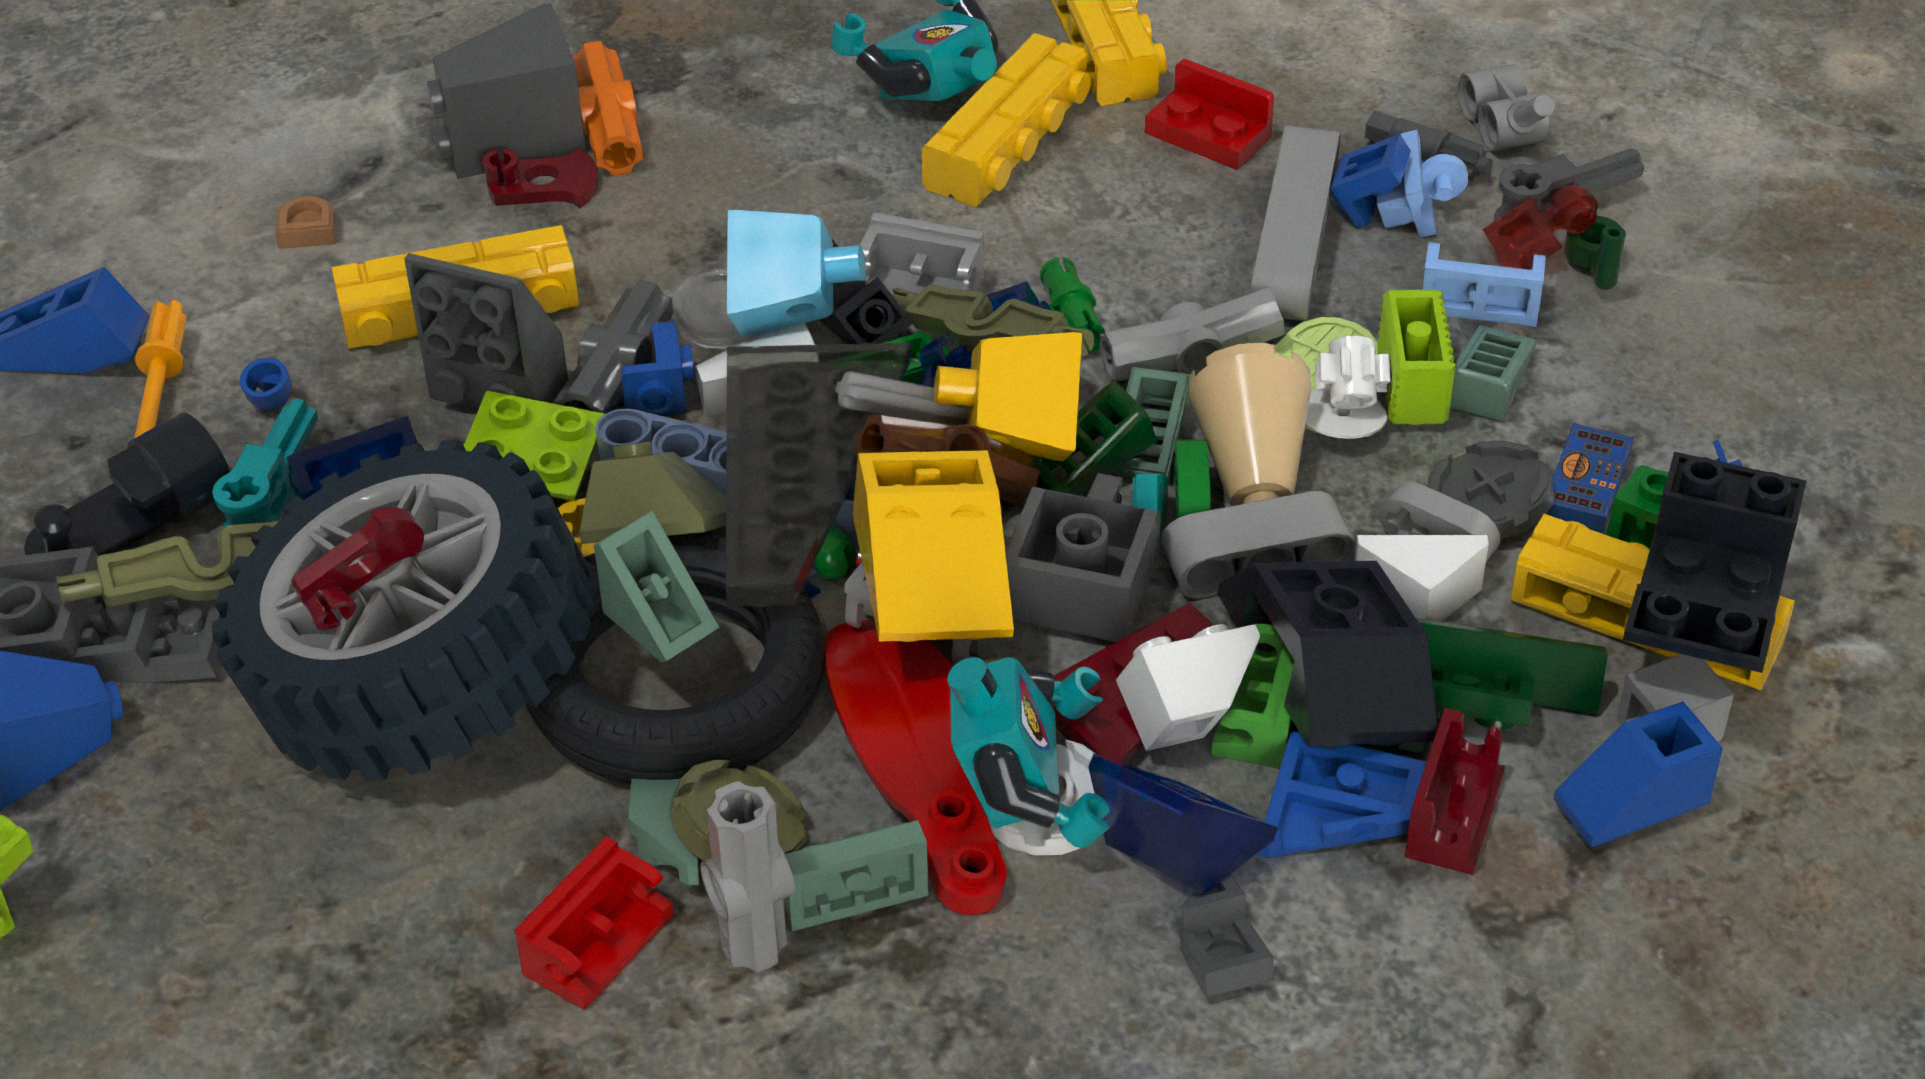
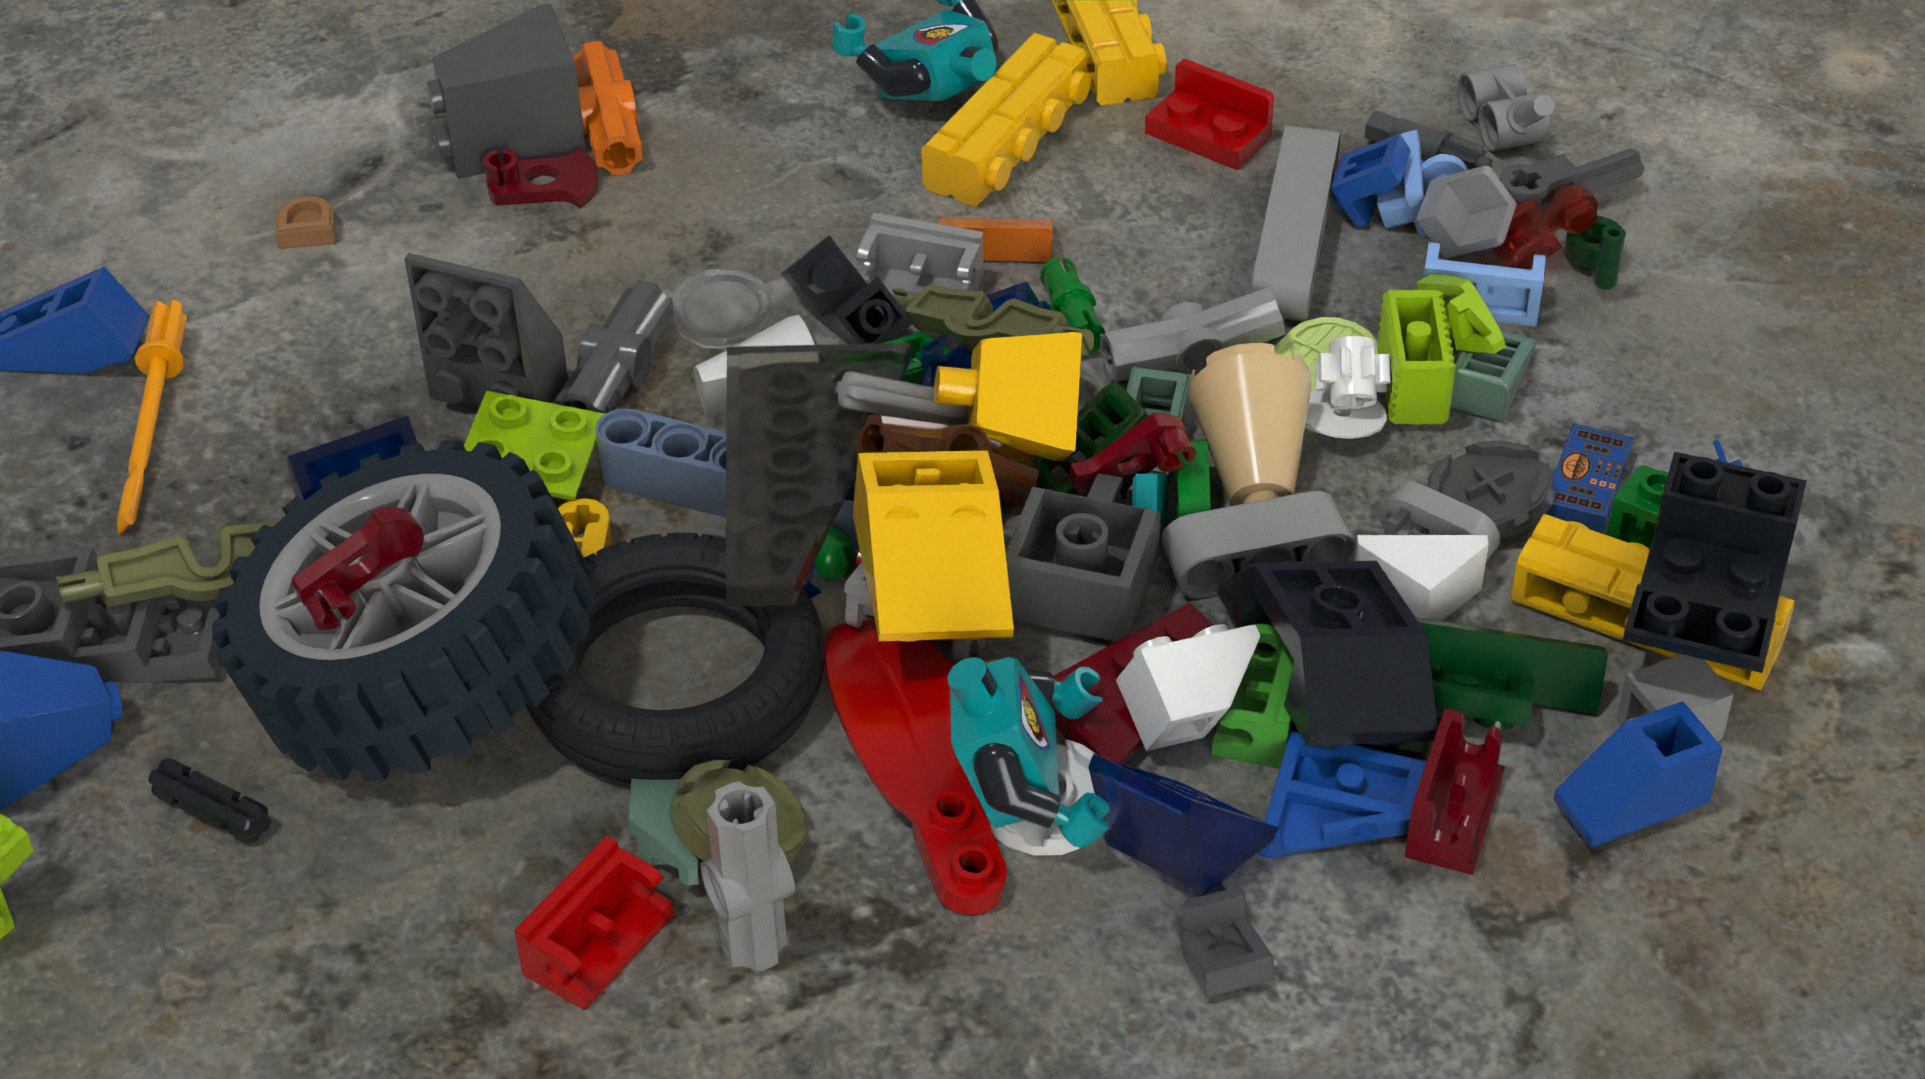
(155, 480): black piece -> none
(209, 800): none -> black axle
(260, 477): teal connector -> none
(269, 376): blue hinge -> none
(377, 293): yellow brick -> none
(647, 482): olive slope -> none
(650, 589): sand green slope -> none
(660, 385): blue bracket -> none
(783, 270): medium azure torso -> none
(857, 875): sand green bracket -> none
(1011, 238): none -> orange slope
(1157, 441): none -> dark red piece
(1466, 211): none -> light grey panel
(1467, 314): none -> lime slope

